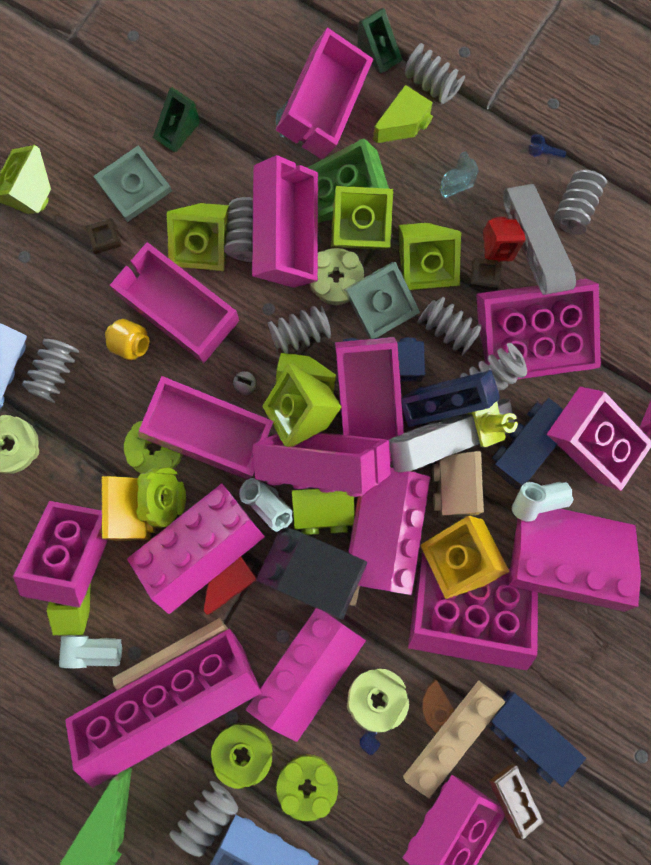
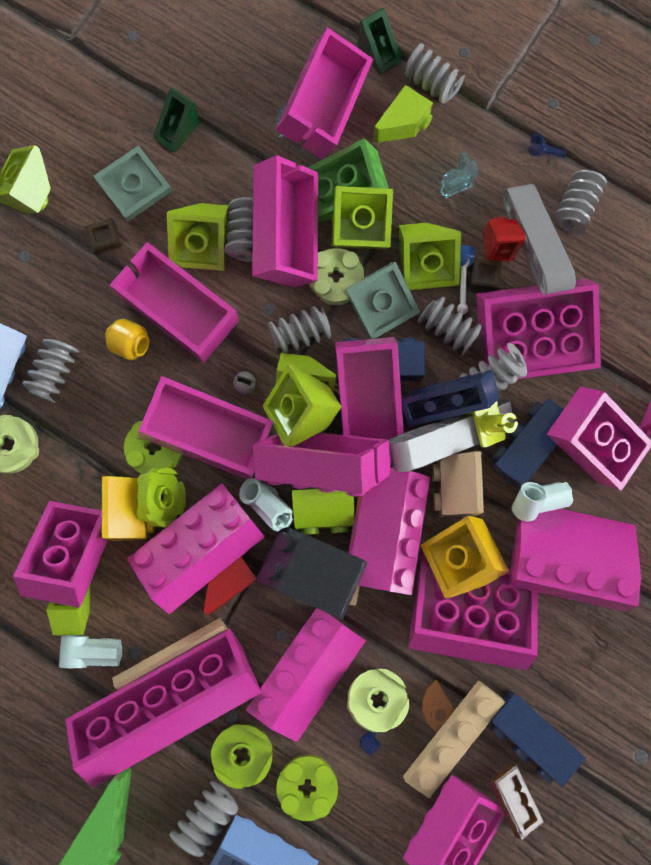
(467, 257): none -> hinge

